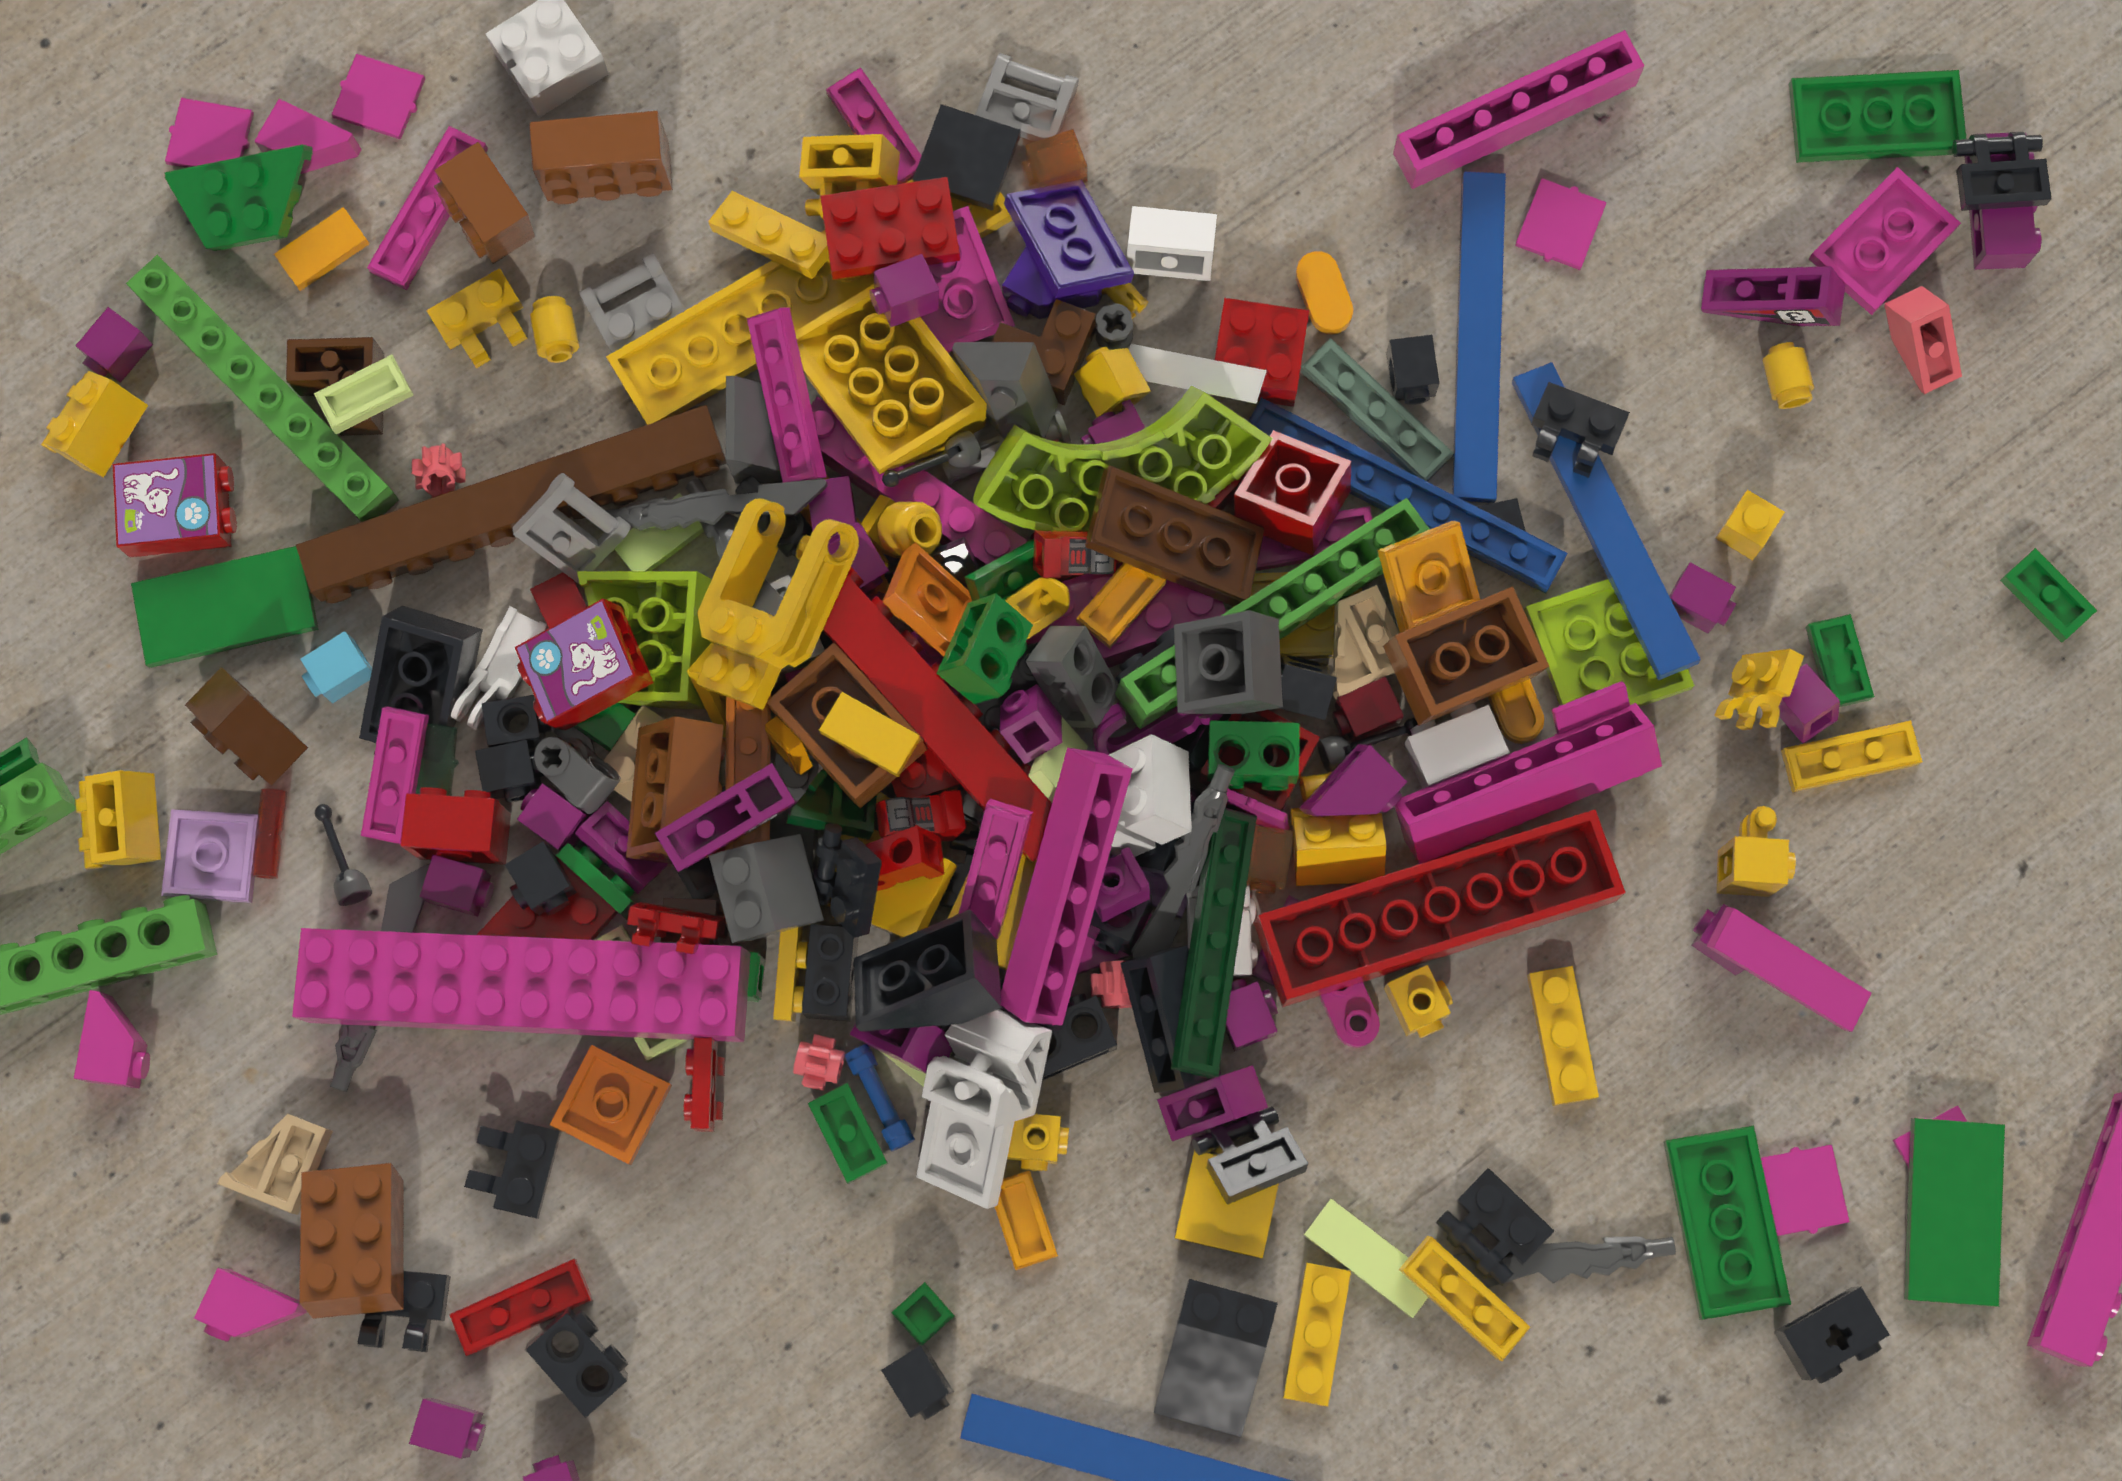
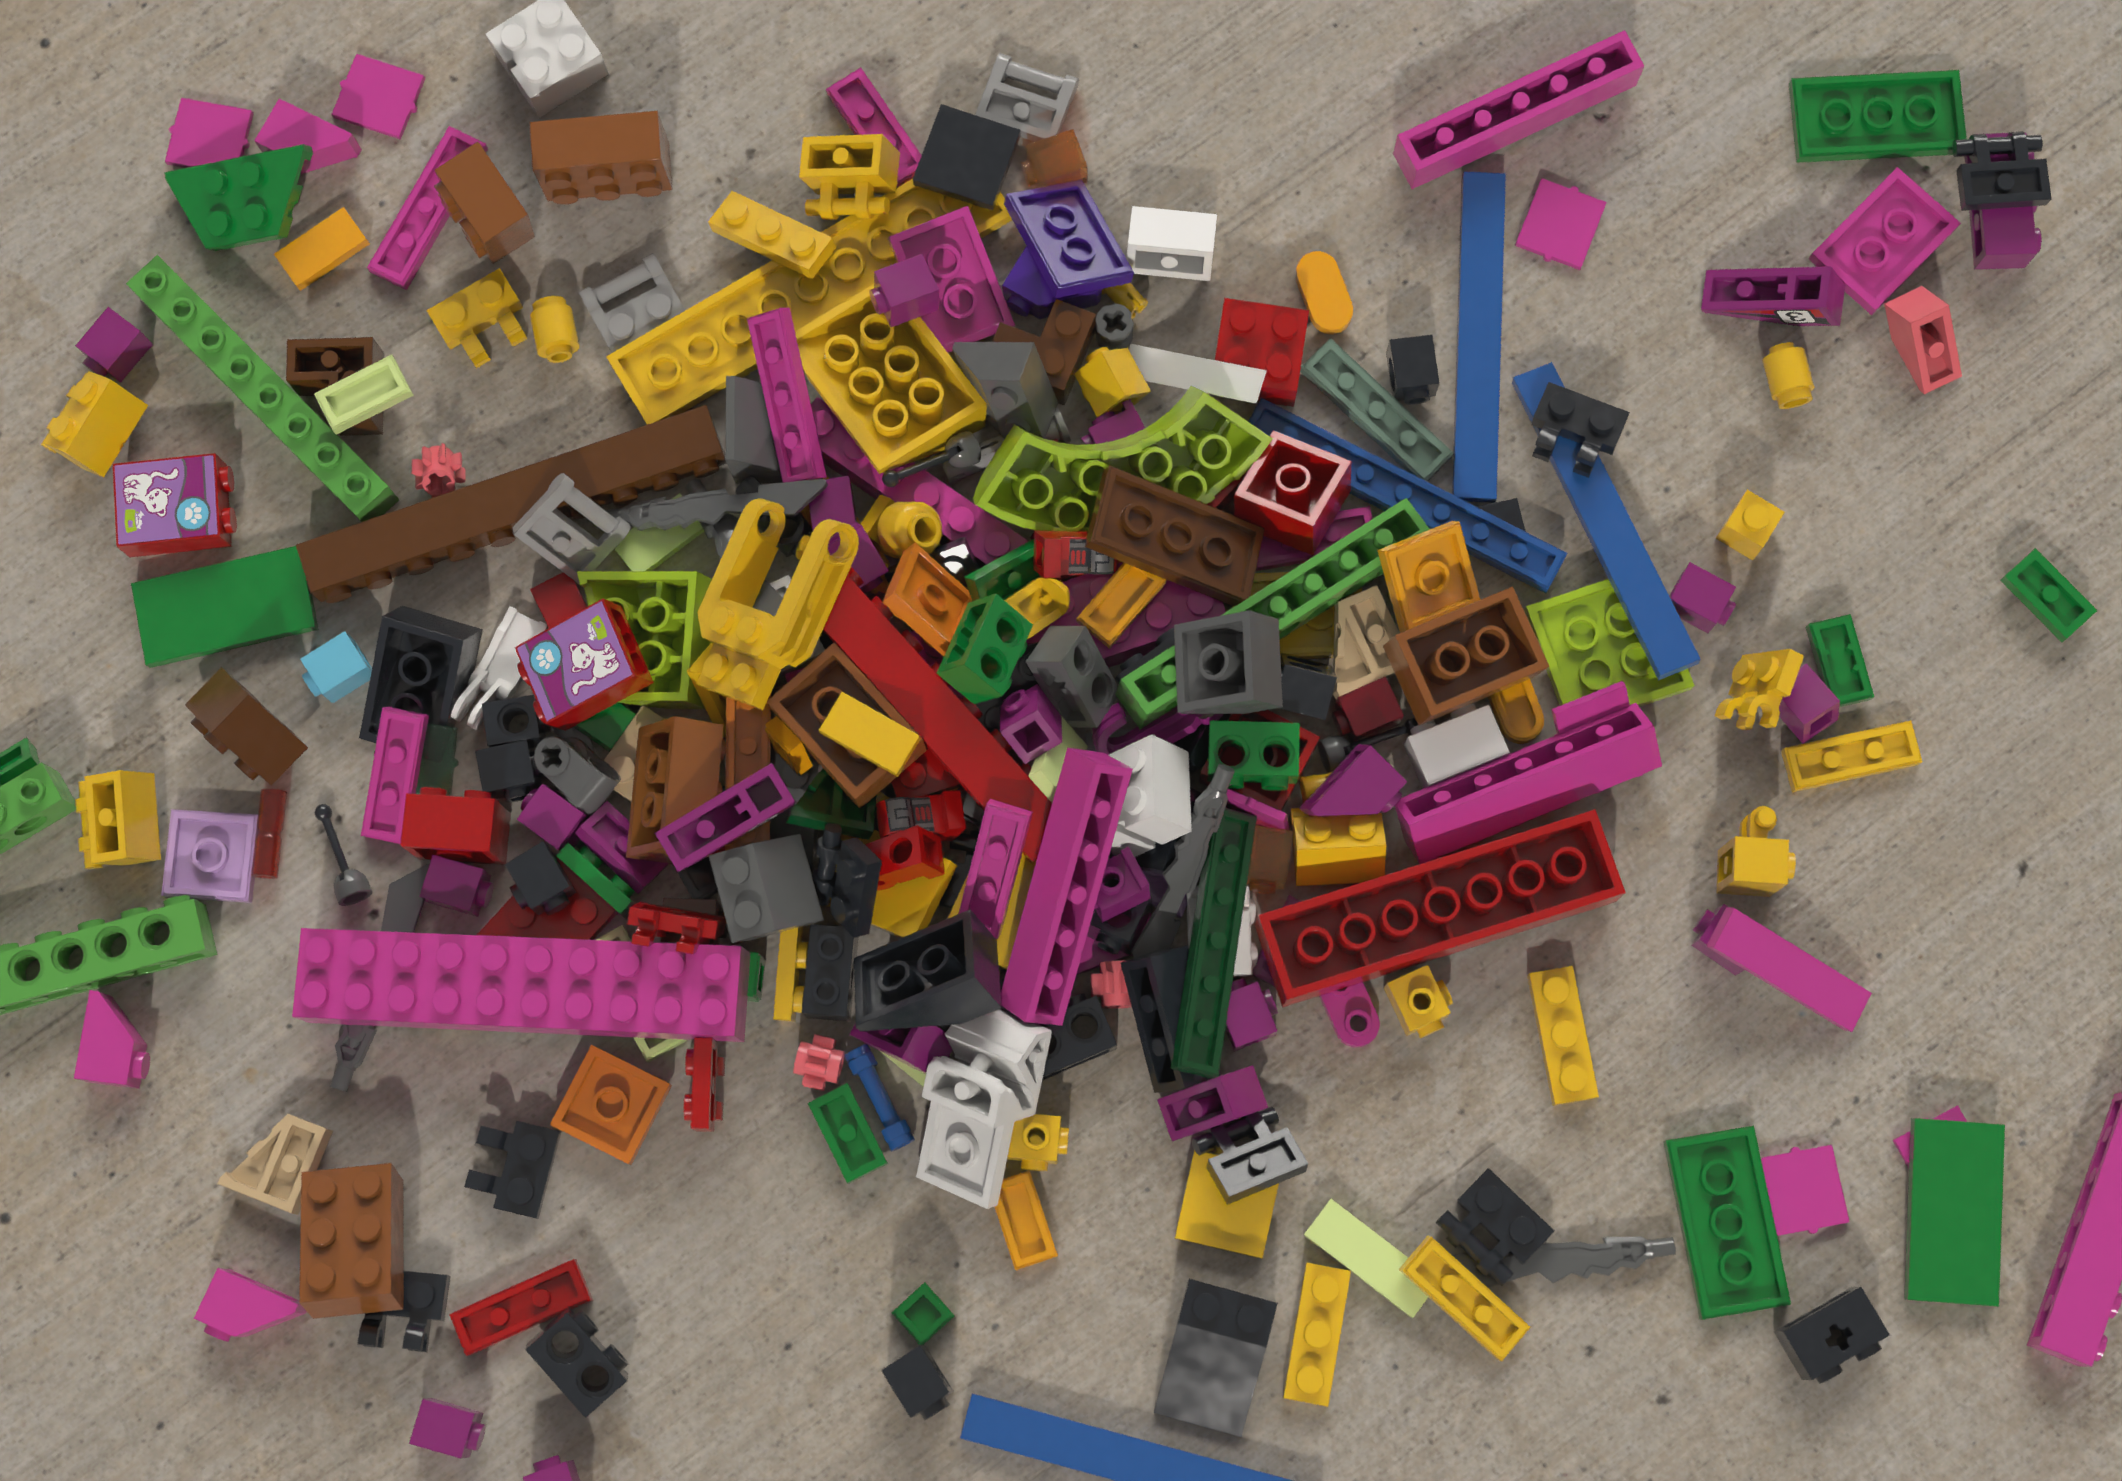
(888, 226): red plate -> none

